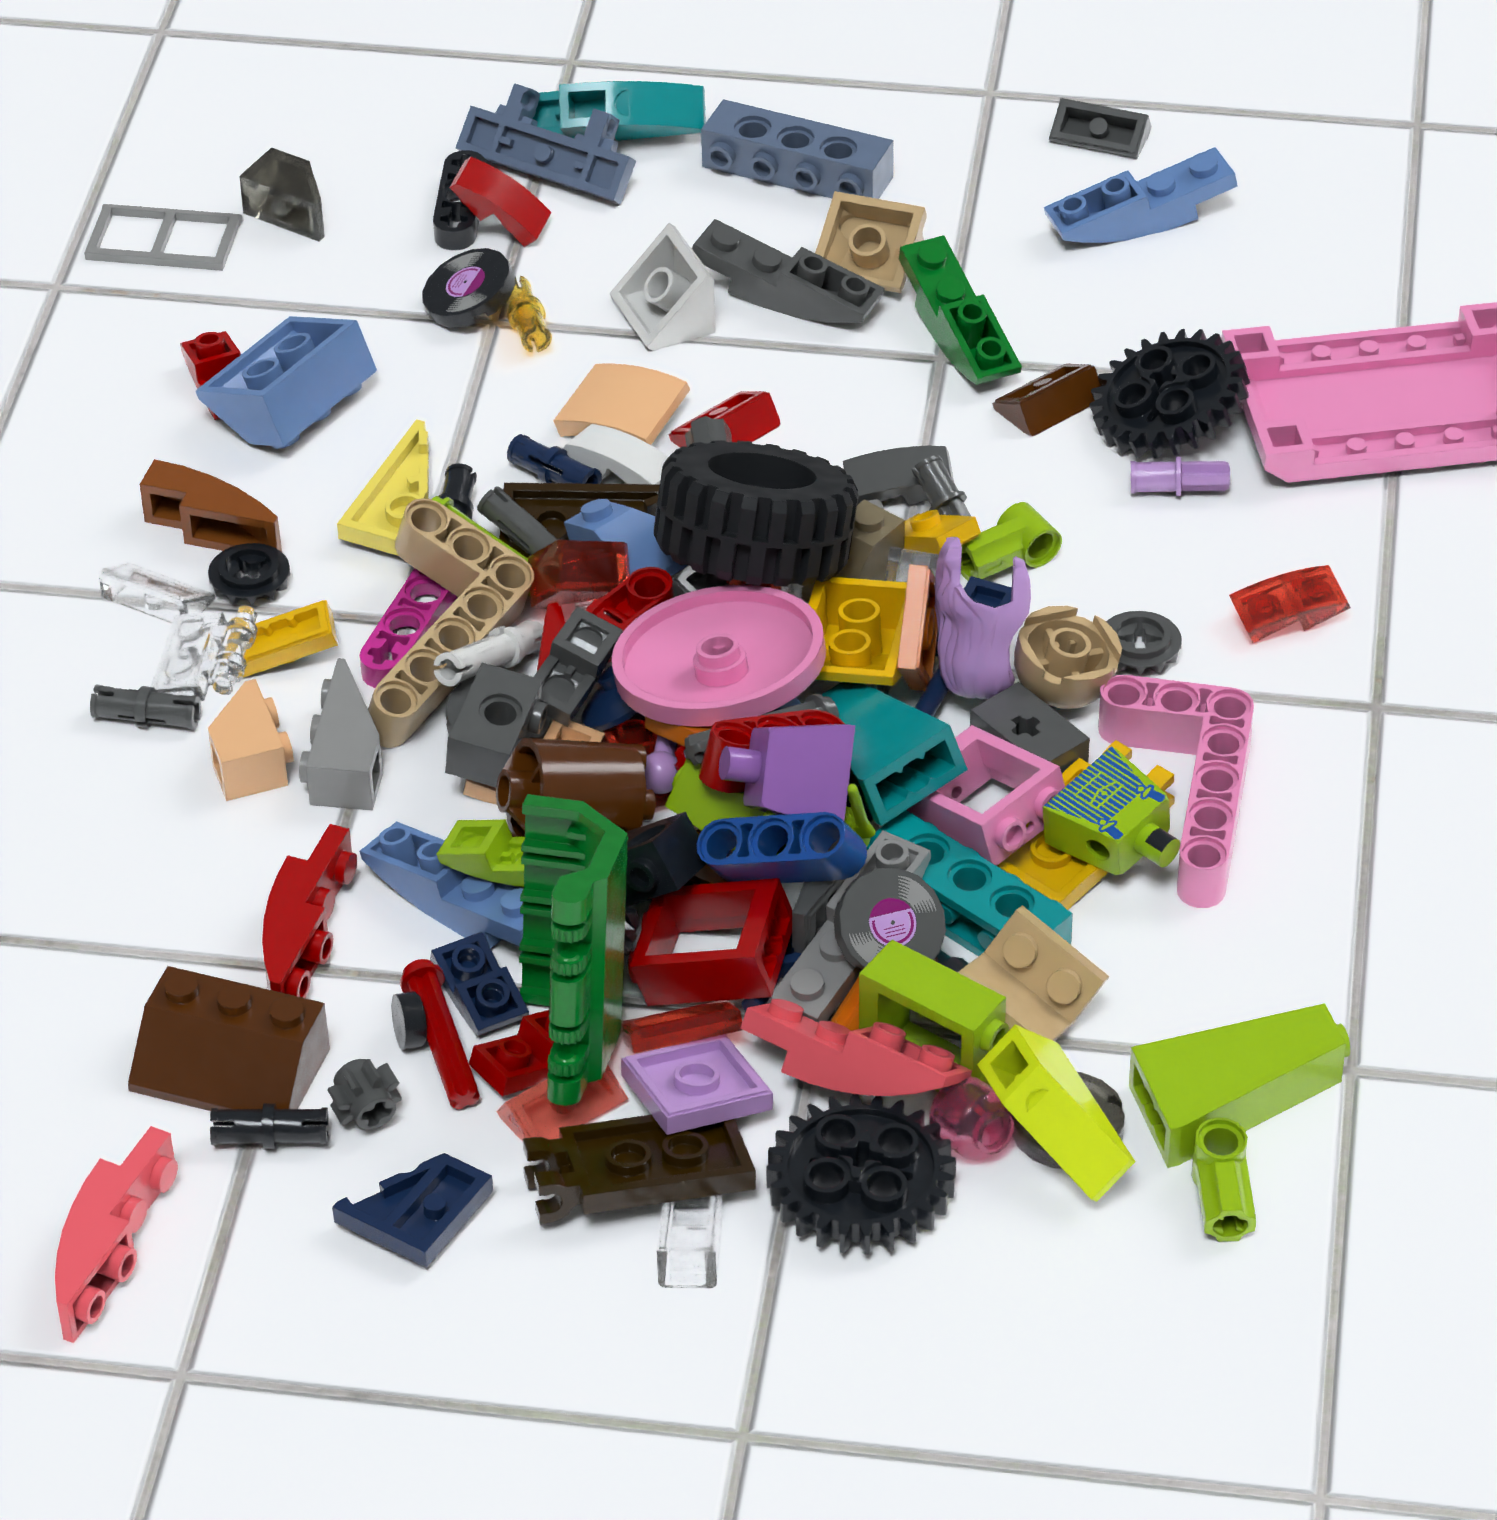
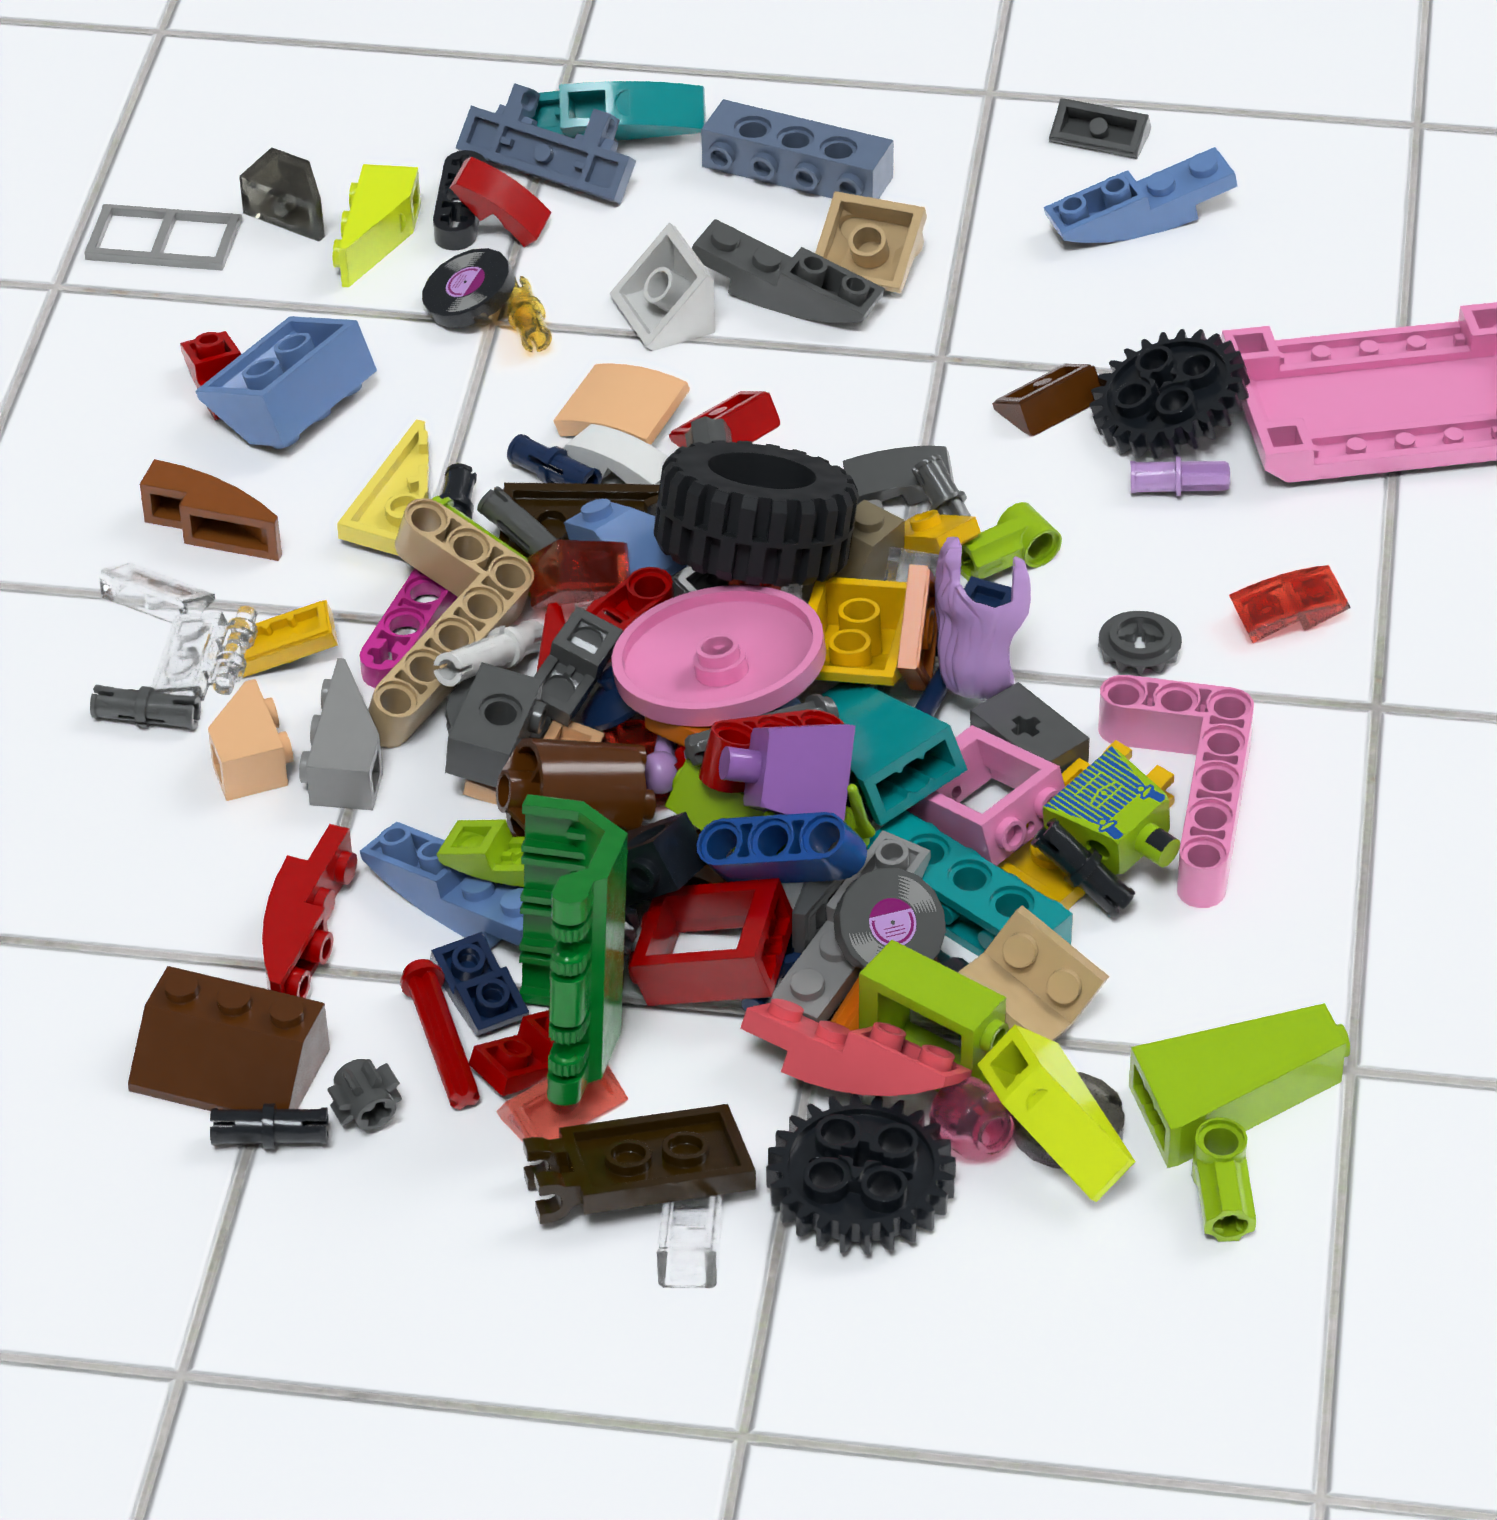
(97, 1235): coral slope -> none
(253, 560): black gear -> none
(380, 218): none -> neon yellow slope
(408, 1020): black tile -> none
(419, 1208): dark blue wing -> none
(681, 1026): clear red tile -> none
(696, 1084): lavender tile -> none
(954, 315): green slope -> none
(1066, 656): tan cylinder -> none
(1083, 867): none -> black pin

